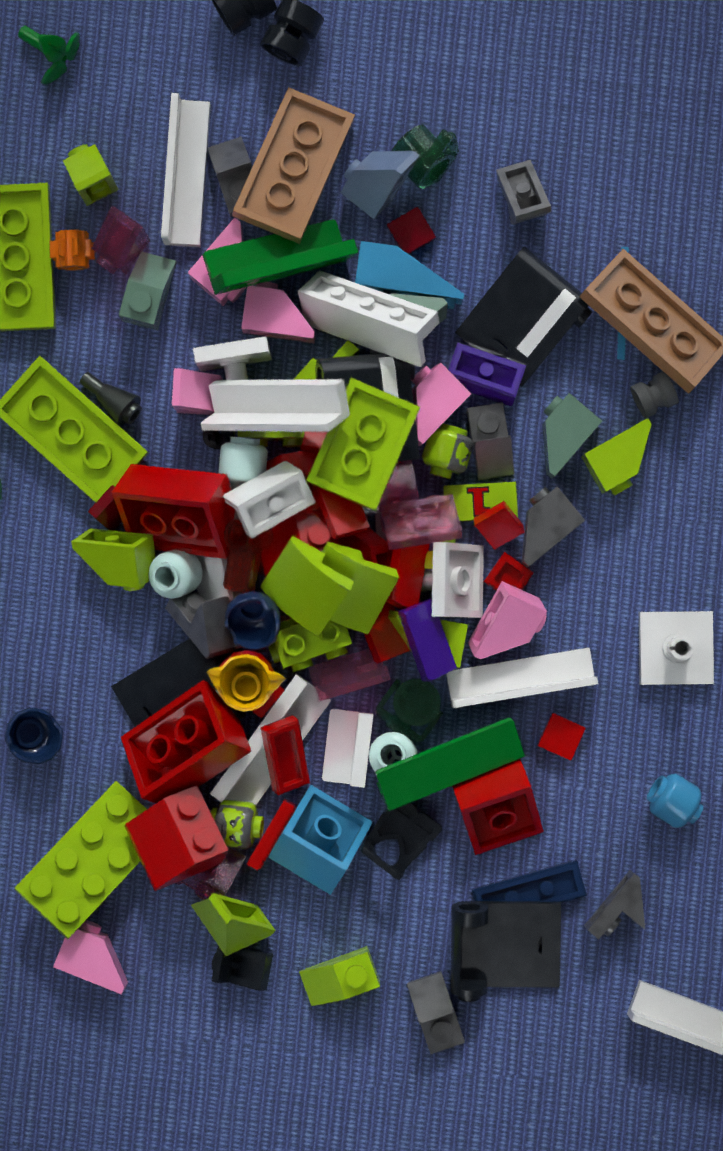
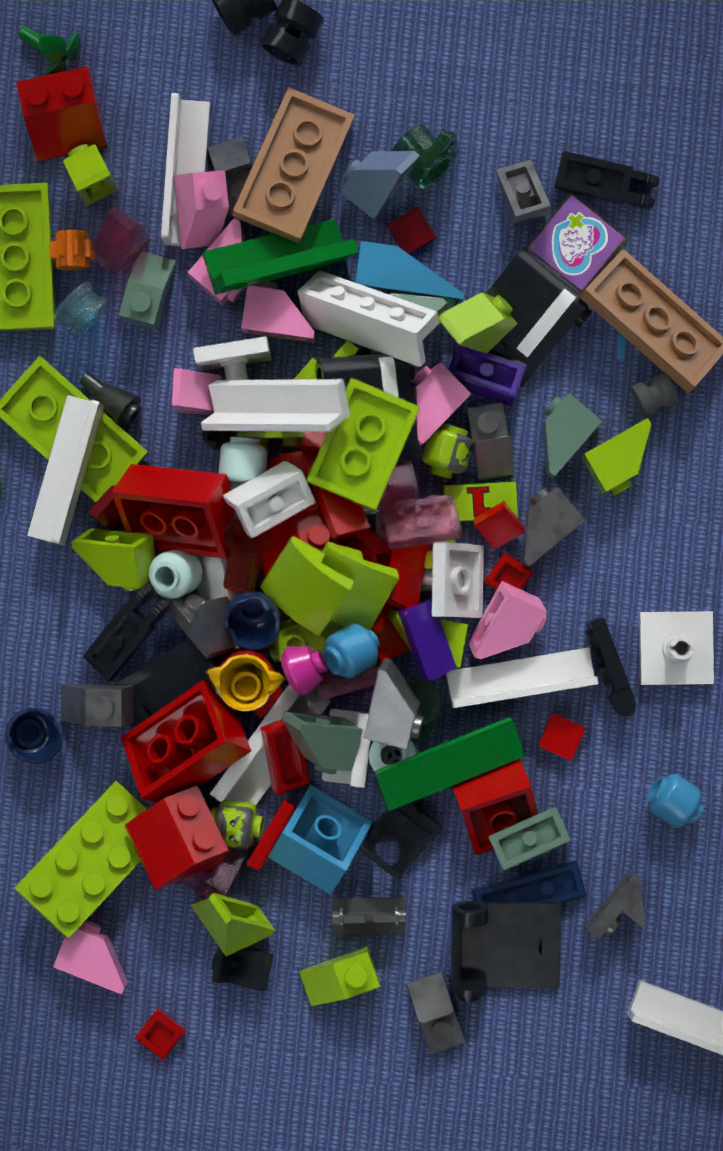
(61, 113): none -> red slope
(66, 470): none -> white panel
(81, 309): none -> clear light blue wheel
(97, 704): none -> flat silver slope
(125, 634): none -> black hinge
(160, 1033): none -> red tile
(200, 207): none -> bright pink slope
(303, 668): none -> dark pink cone
(324, 740): none -> sand green slope
(351, 651): none -> dark azure head
(368, 915): none -> dark grey hinge
(393, 709): none -> flat silver slope
(479, 321): none -> lime slope
(529, 838): none -> sand green panel
(576, 242): none -> tile
(602, 180): none -> black hinge
(611, 668): none -> black hinge

